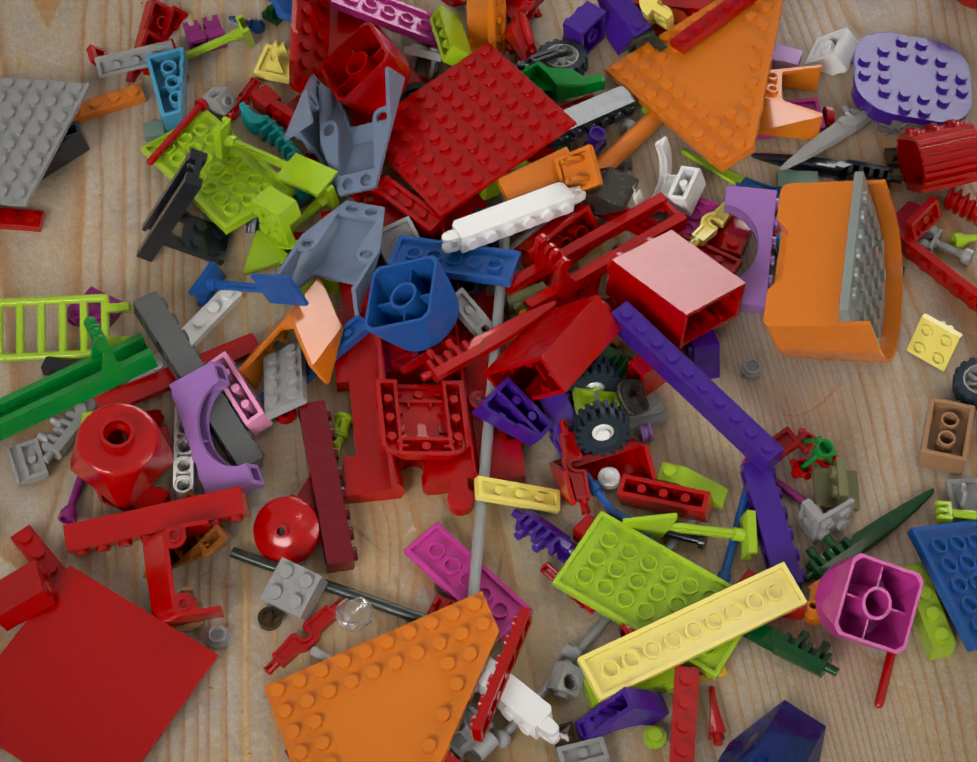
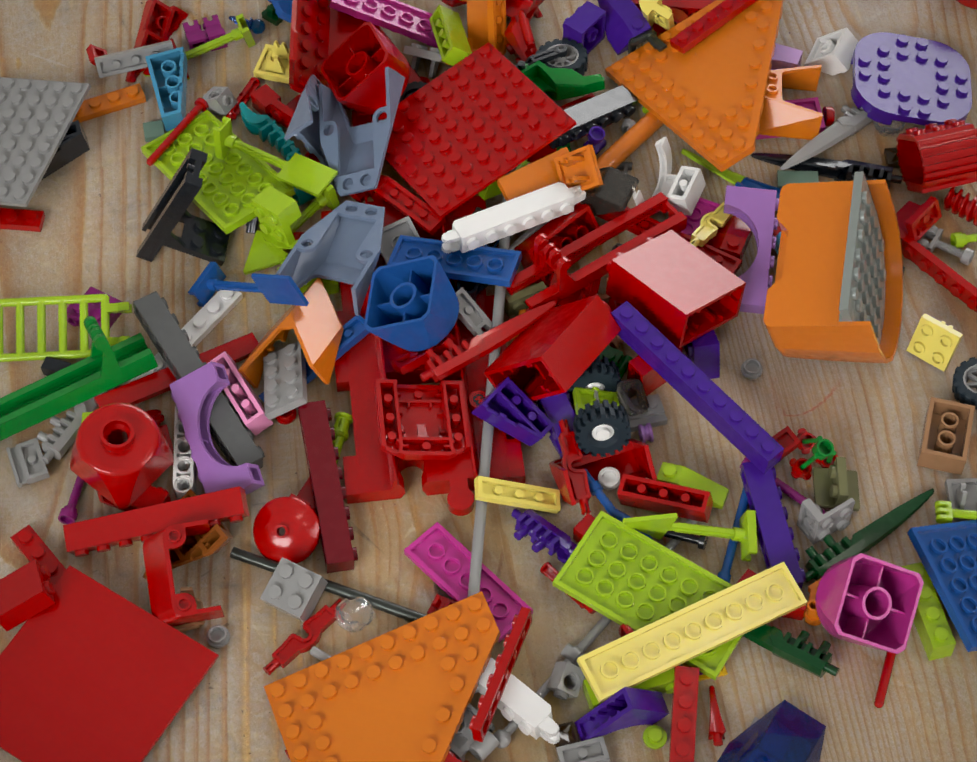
(269, 618): dark brown tile -> none

